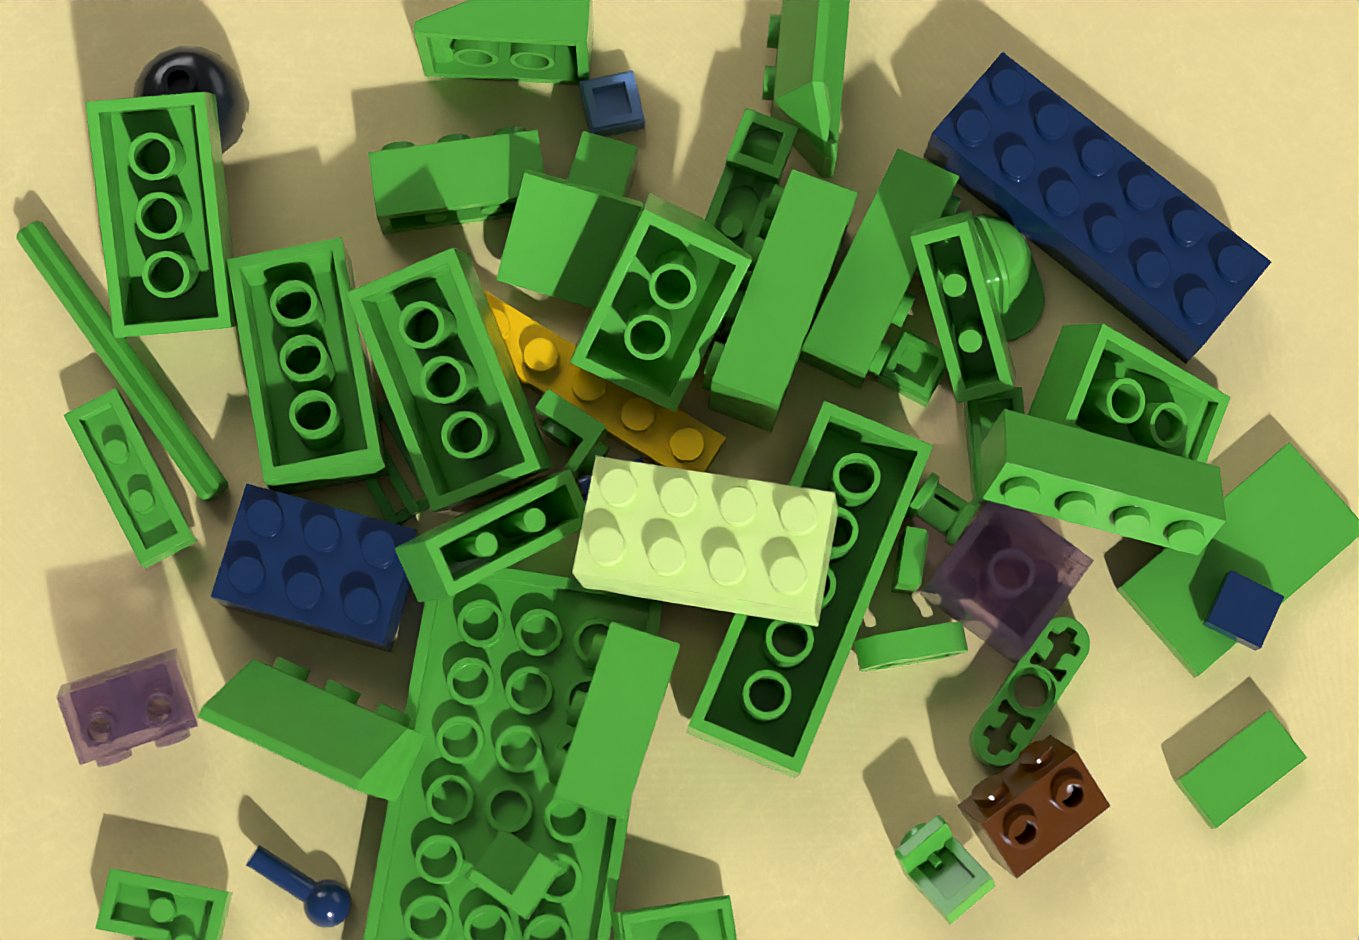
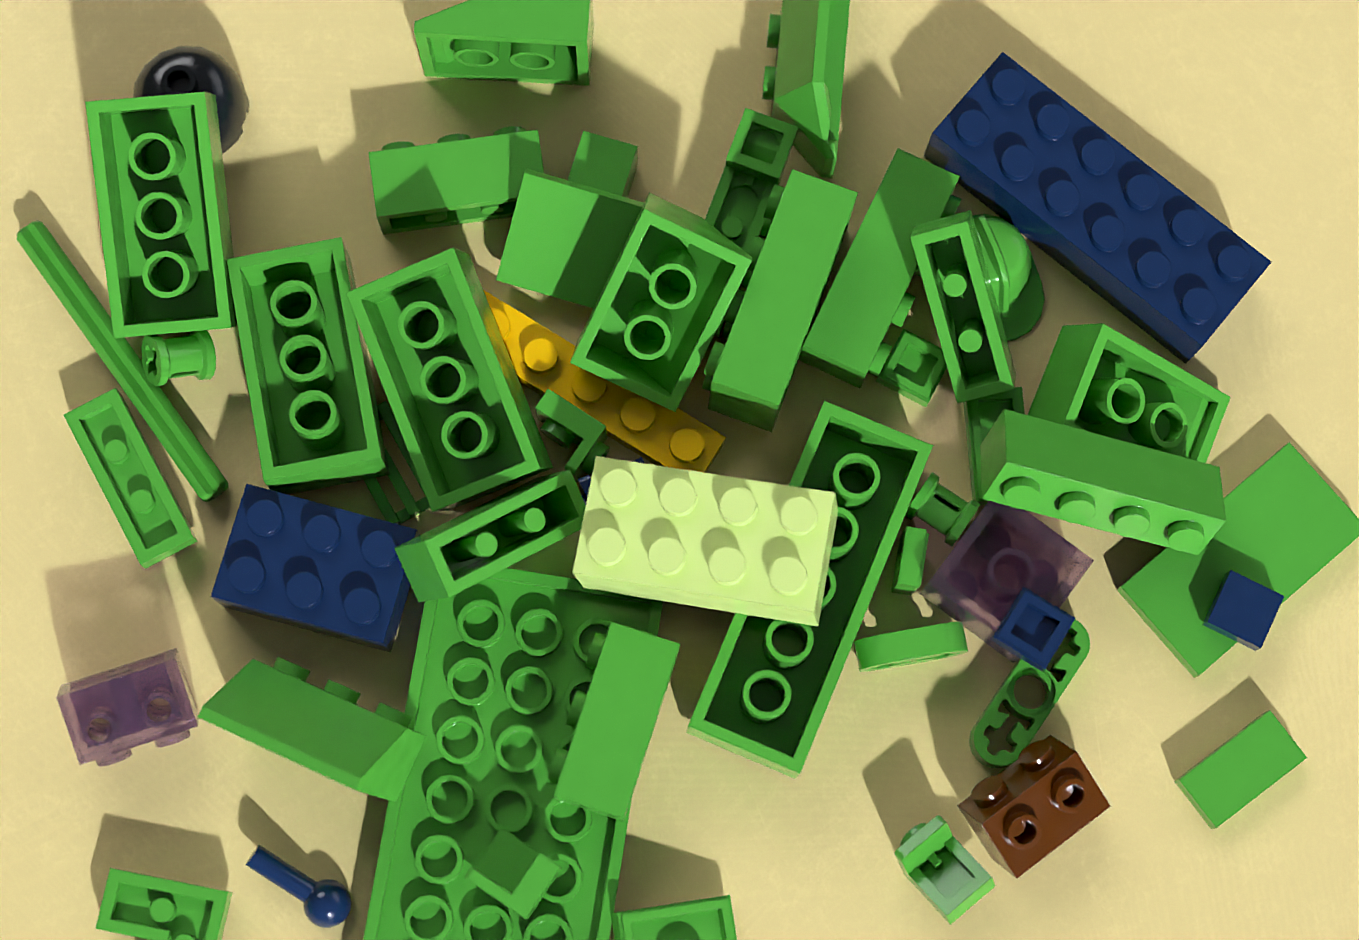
(178, 357): none -> bright green bush
(612, 104): medium blue tile -> none
(1032, 628): none -> dark blue tile

